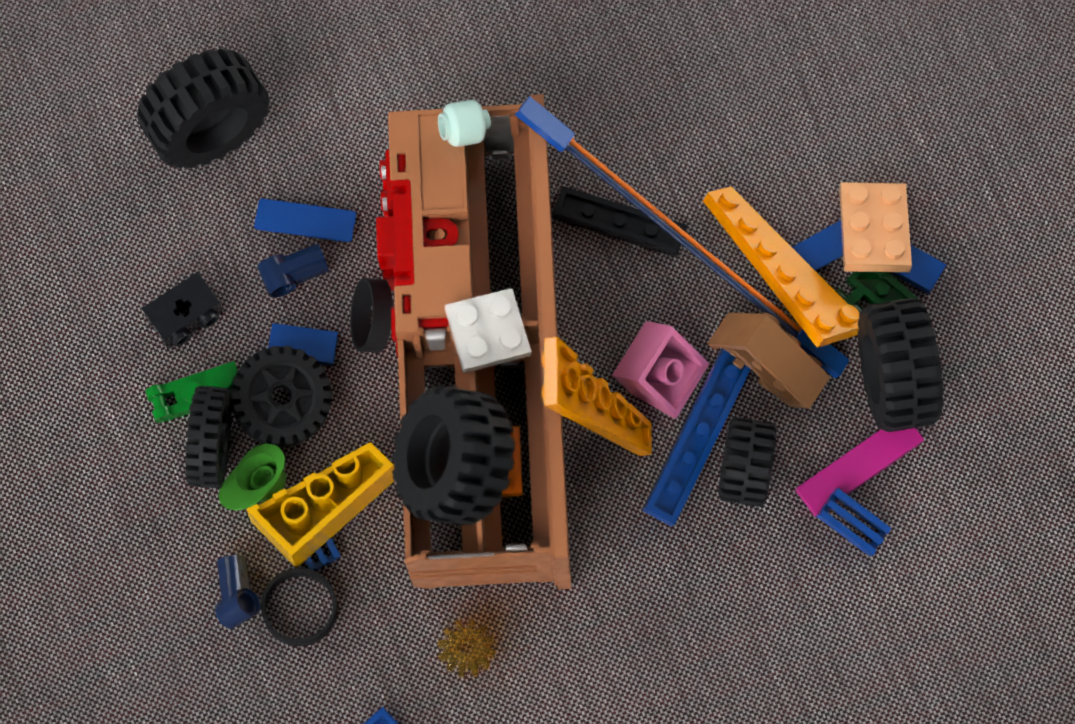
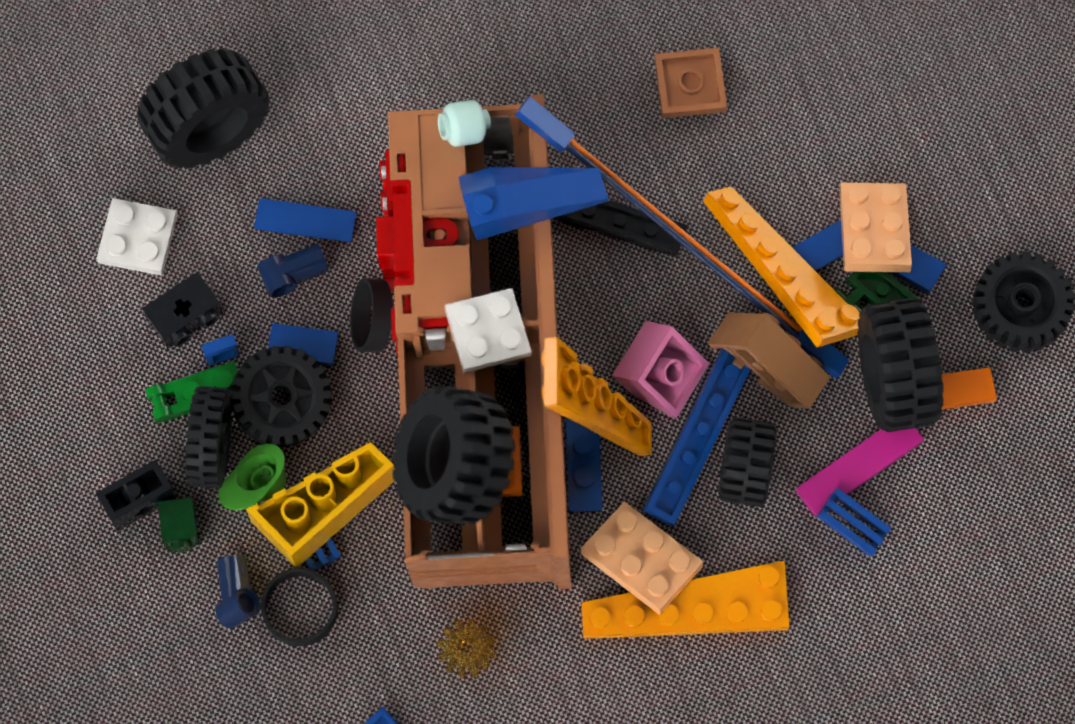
(135, 495): none -> black brick
(137, 236): none -> white plate
(178, 524): none -> dark green brick
(220, 350): none -> blue tile
(520, 196): none -> blue wedge
(583, 468): none -> blue piece
(641, 557): none -> light nougat plate
(690, 83): none -> nougat plate
(719, 603): none -> light orange wing
(968, 388): none -> orange tile
(1018, 325): none -> black wheel

